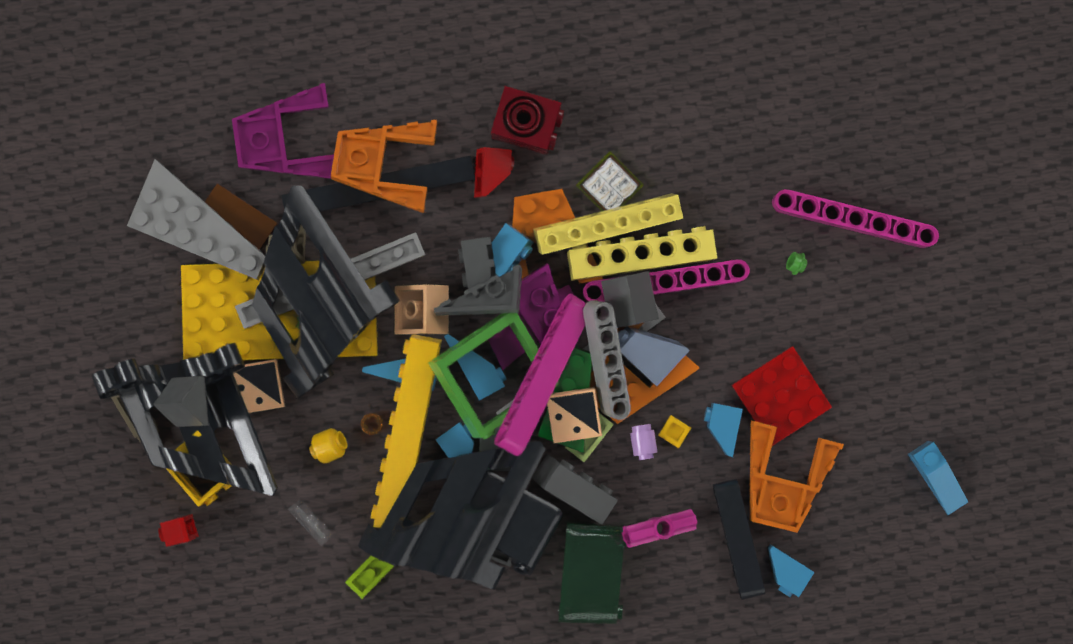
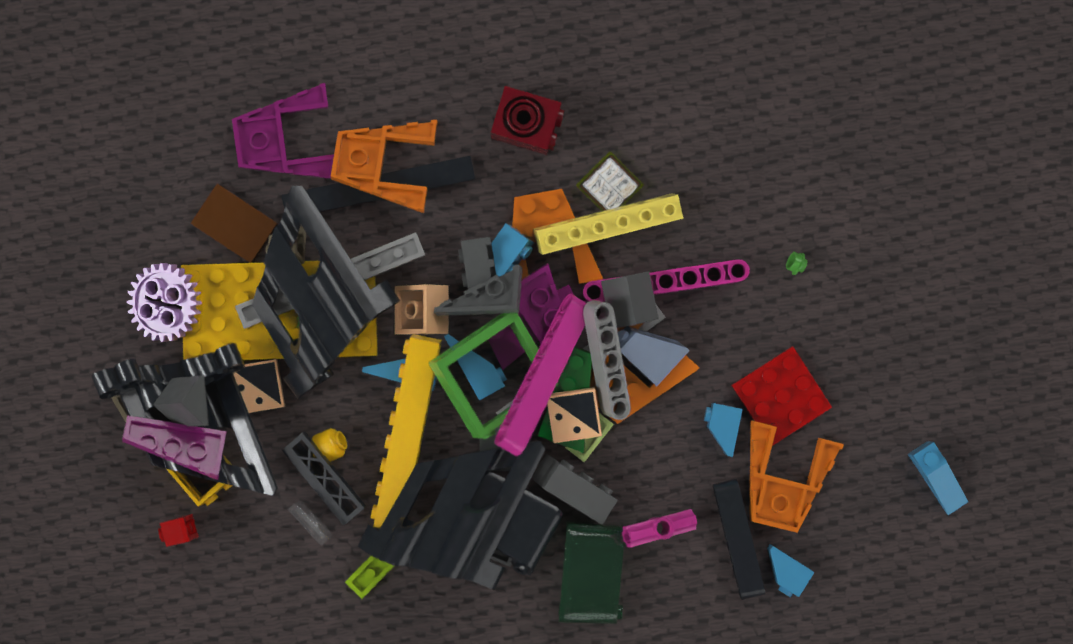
(169, 280): none -> lavender gear
(183, 219): light grey wing -> none
(186, 445): none -> magenta wing
(321, 480): none -> black fence
(365, 427): clear orange bush -> none
(456, 441): dark azure slope -> none
(492, 168): red slope -> none
(643, 441): lavender brick -> none
(674, 431): yellow tile -> none
(704, 251): light yellow brick -> none
(866, 219): dark pink beam -> none

